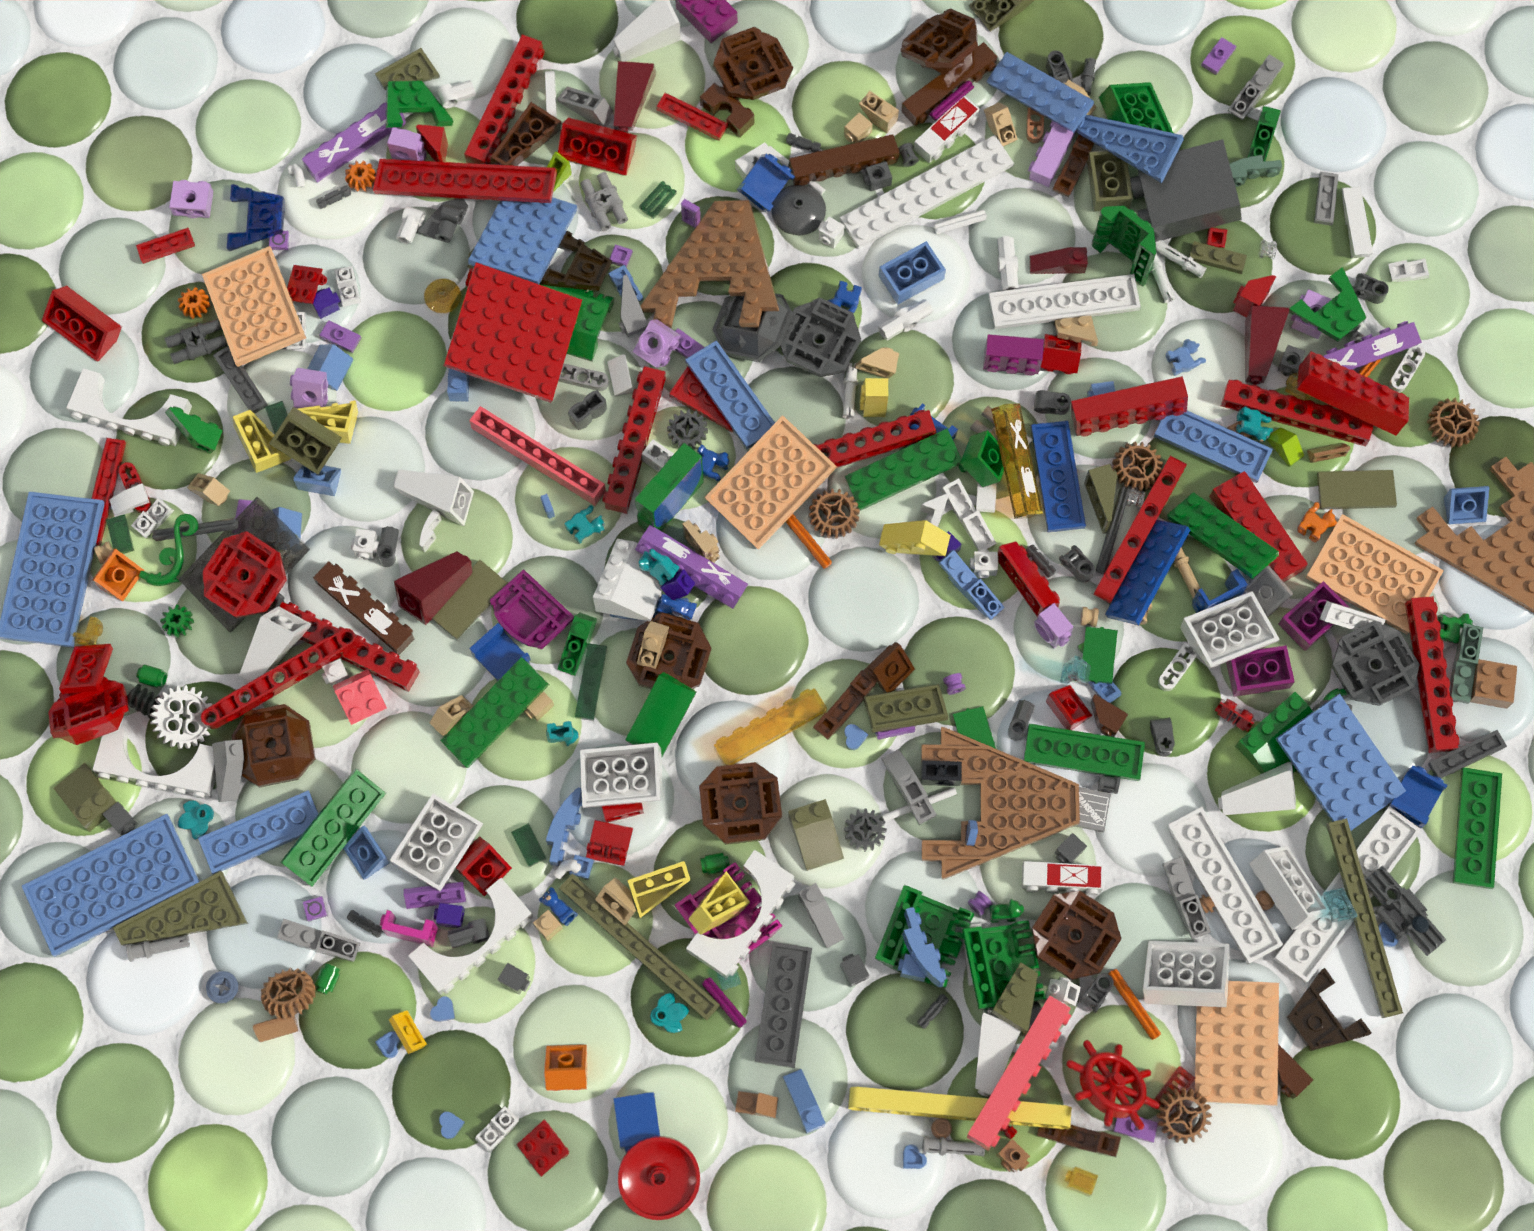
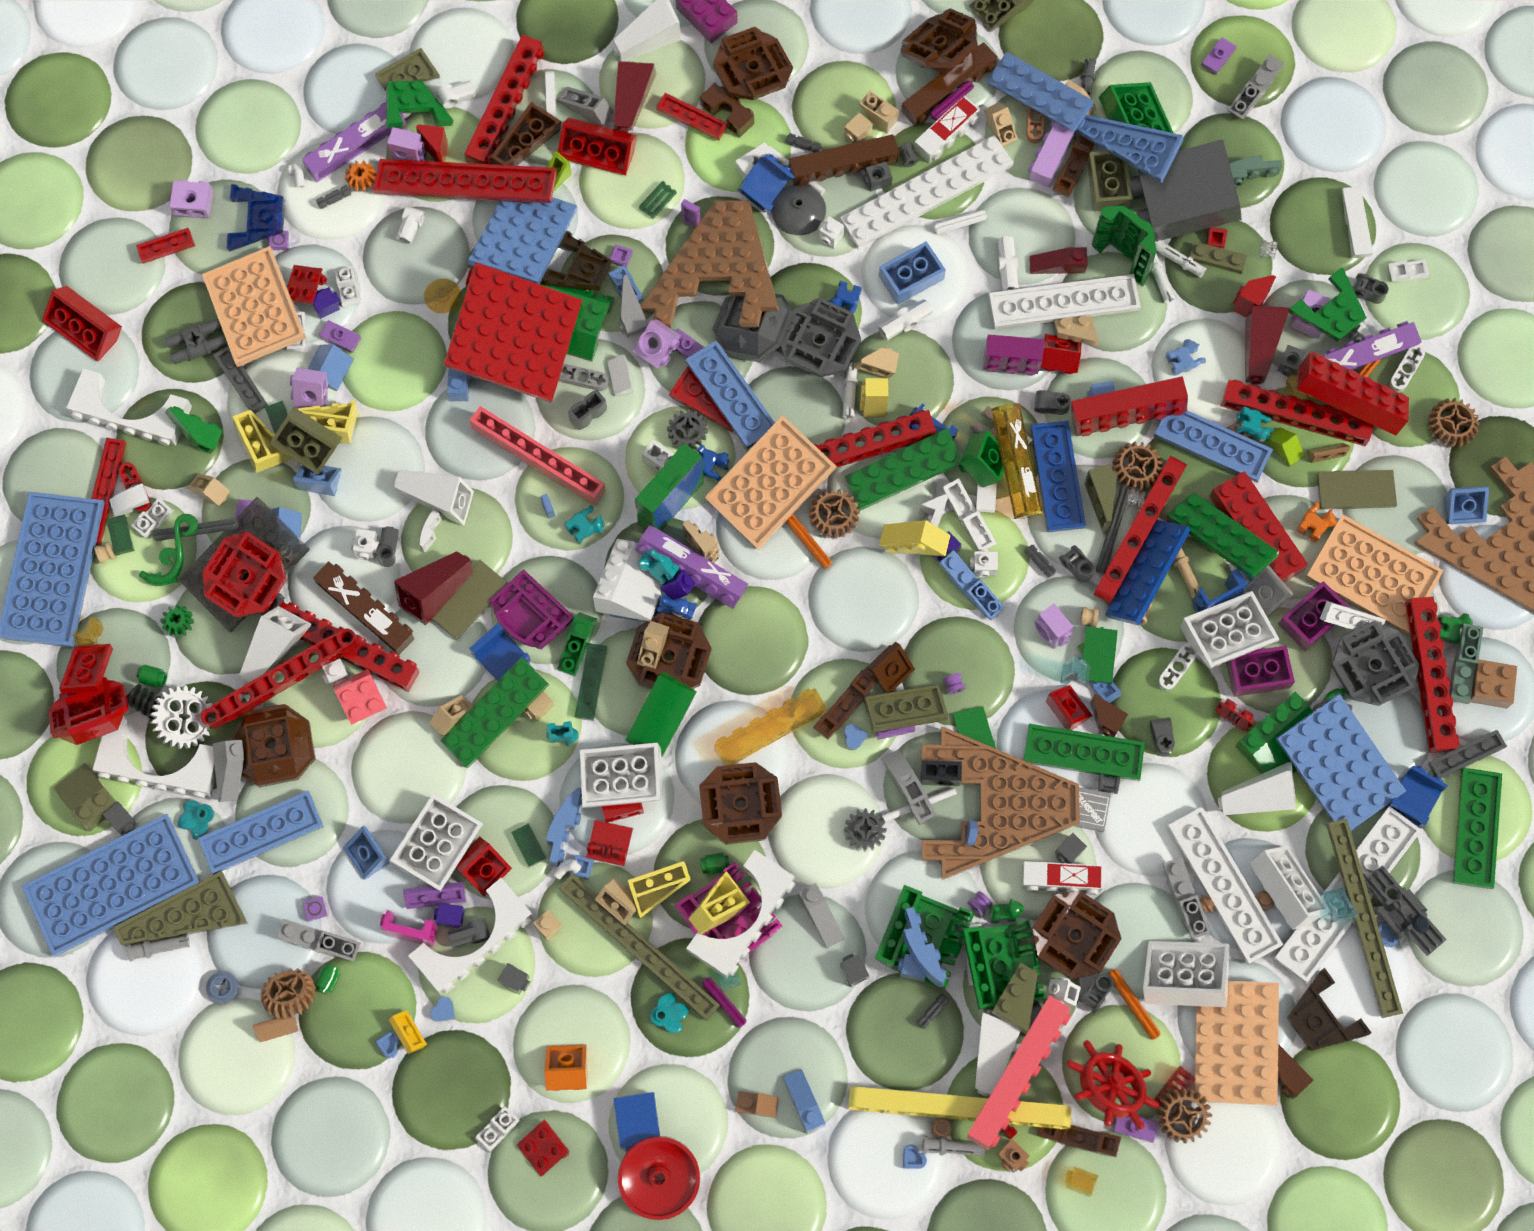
(117, 575): orange slope -> none
(194, 302): orange gear -> none
(333, 827): plate -> none
(365, 923): dark grey axle -> none
(445, 220): dark grey panel -> none
(450, 1125): medium blue tile -> none
(558, 907): blue animal -> none
(611, 198): light grey pin -> none
(621, 501): red brick -> none
(783, 1005): dark grey plate -> none
(815, 834): slope -> none
(1020, 719): dark grey piece -> none
(1026, 578): red slope -> none
(1059, 70): dark grey piece -> none
(1264, 132): green slope -> none
(1326, 198): light grey tile -> none

